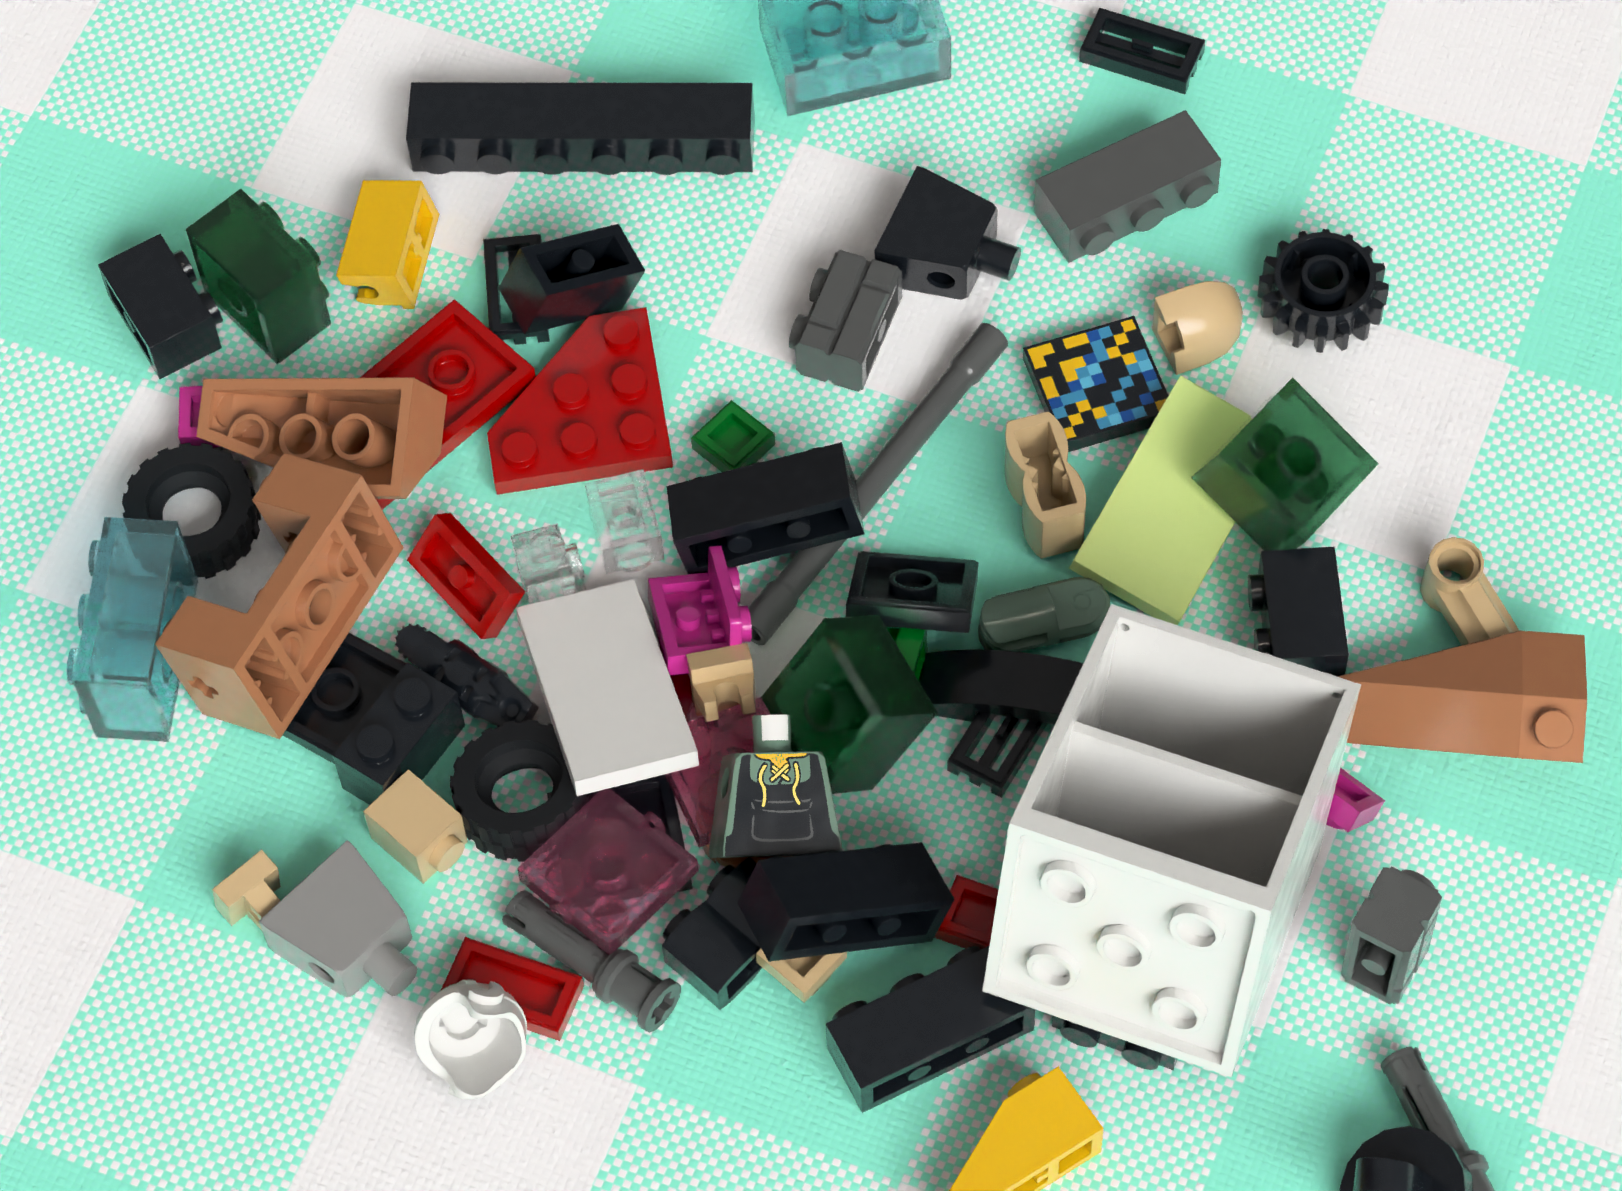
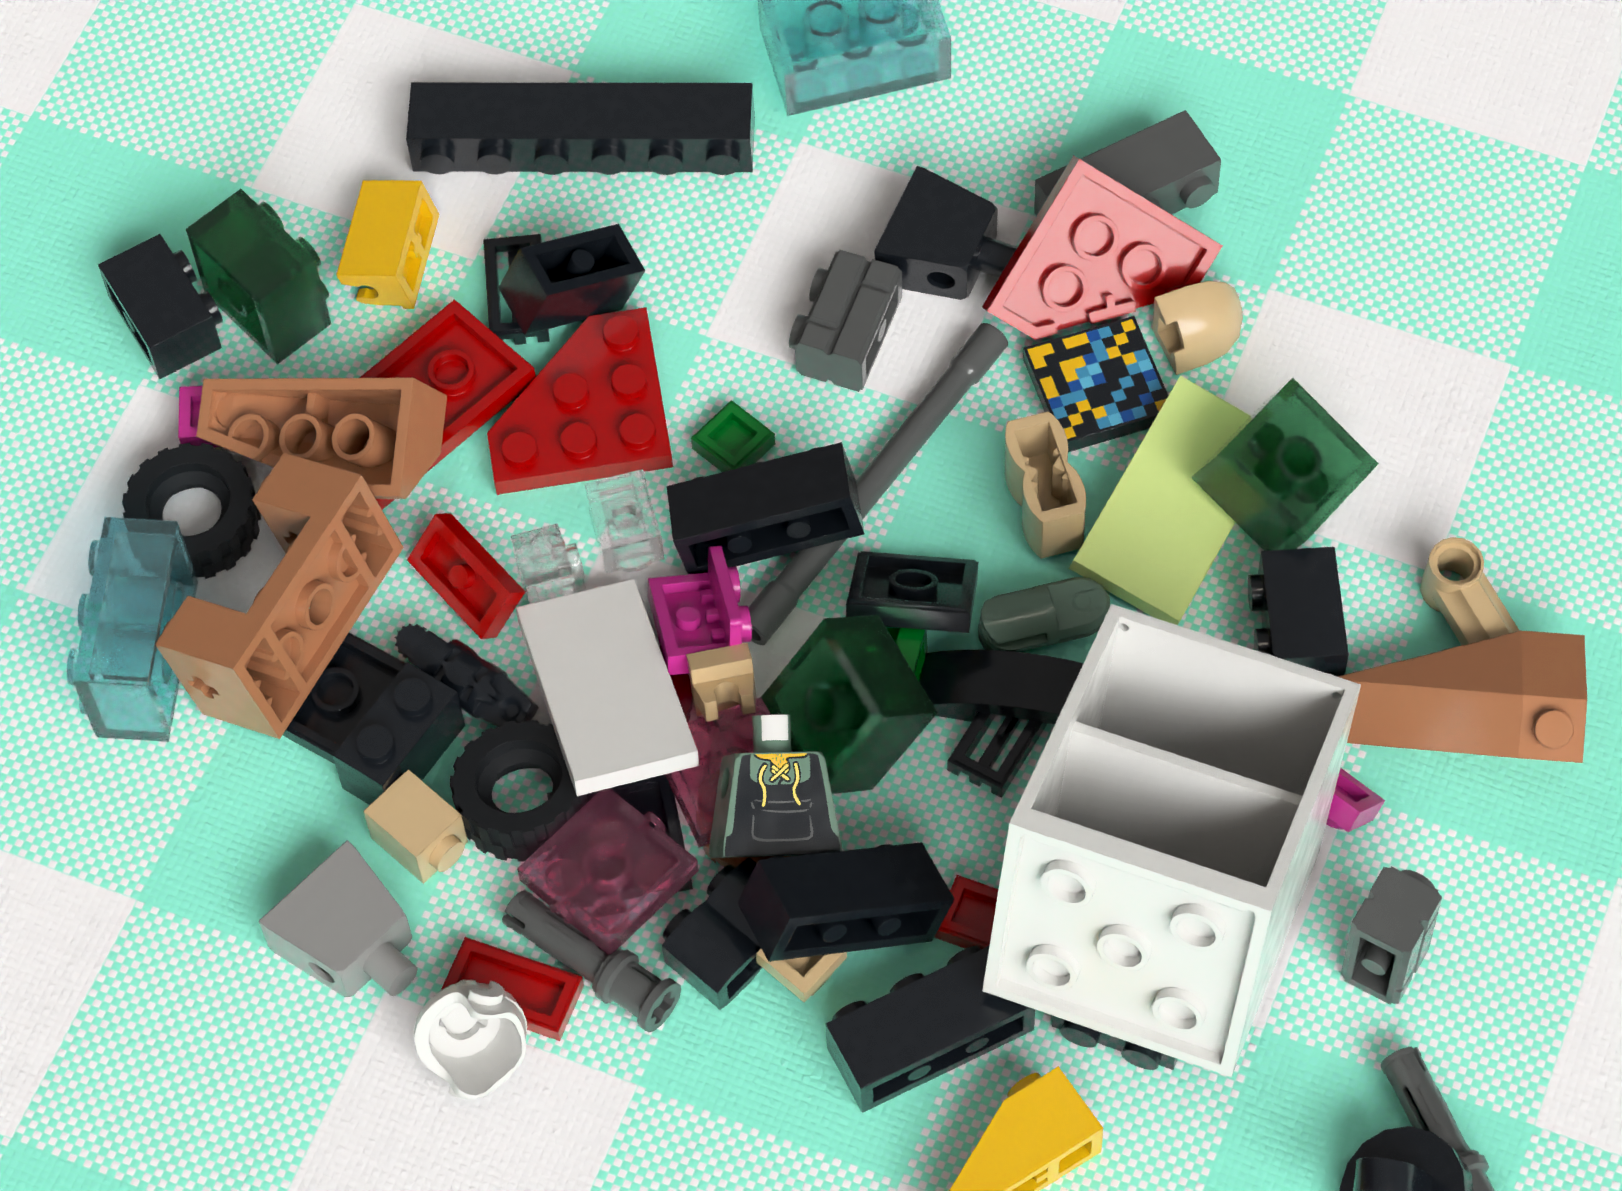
(248, 890): tan tile -> none
(1095, 256): none -> plate
(1138, 57): black tile -> none
(1323, 289): black gear -> none

